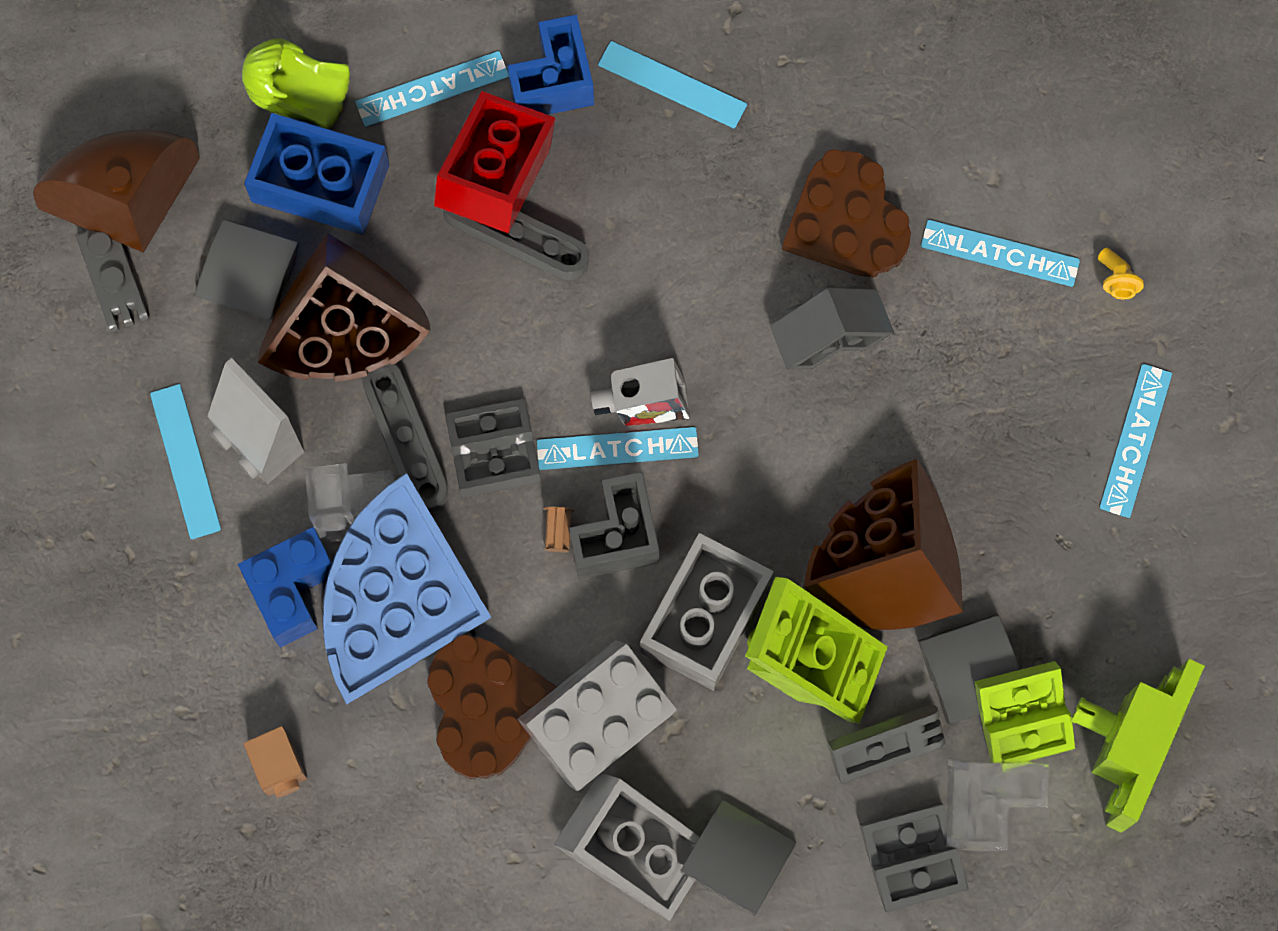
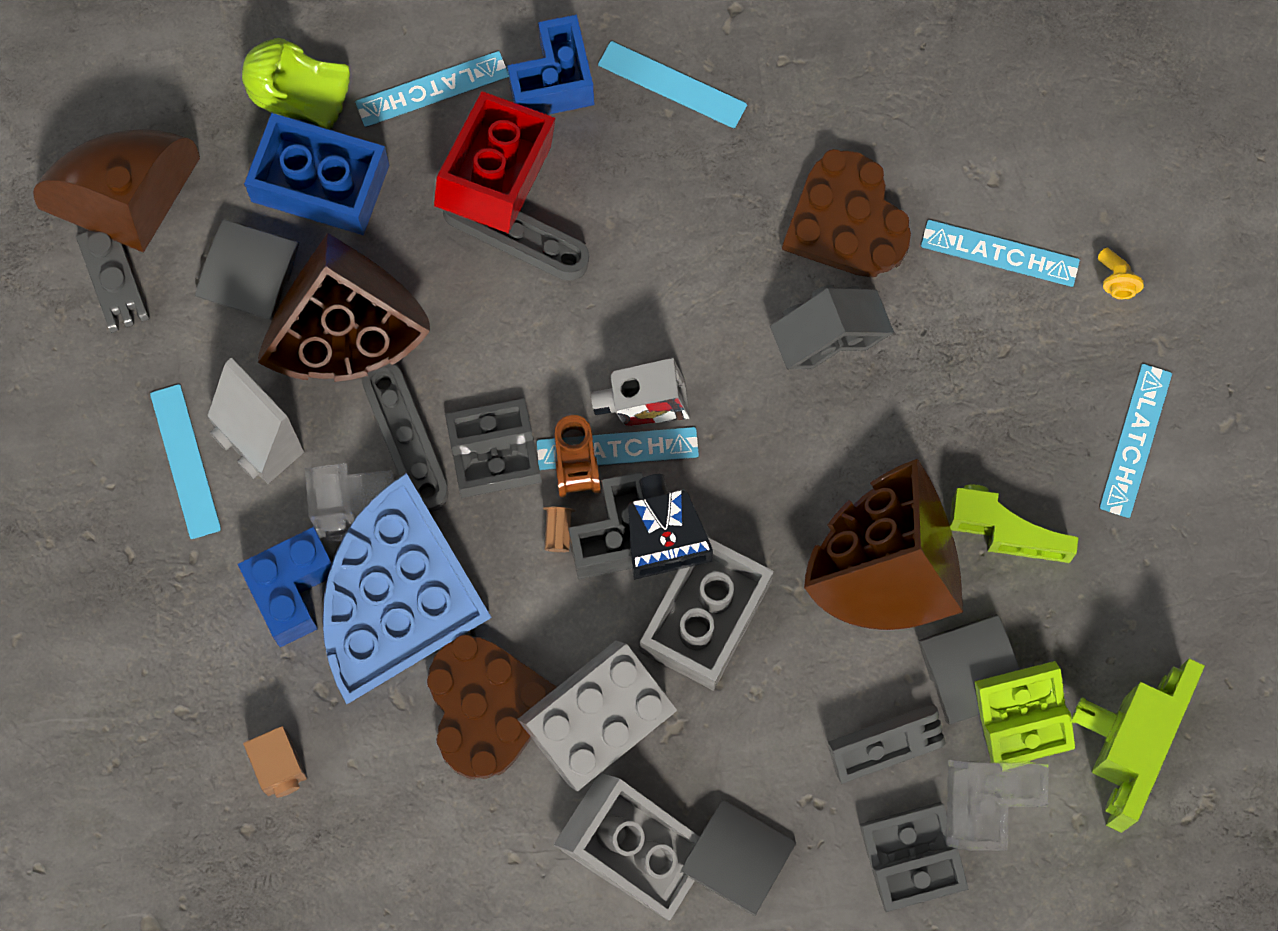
(576, 463): none -> dark orange piece
(665, 530): none -> torso
(814, 652): lime brick -> none
(980, 513): none -> lime slope

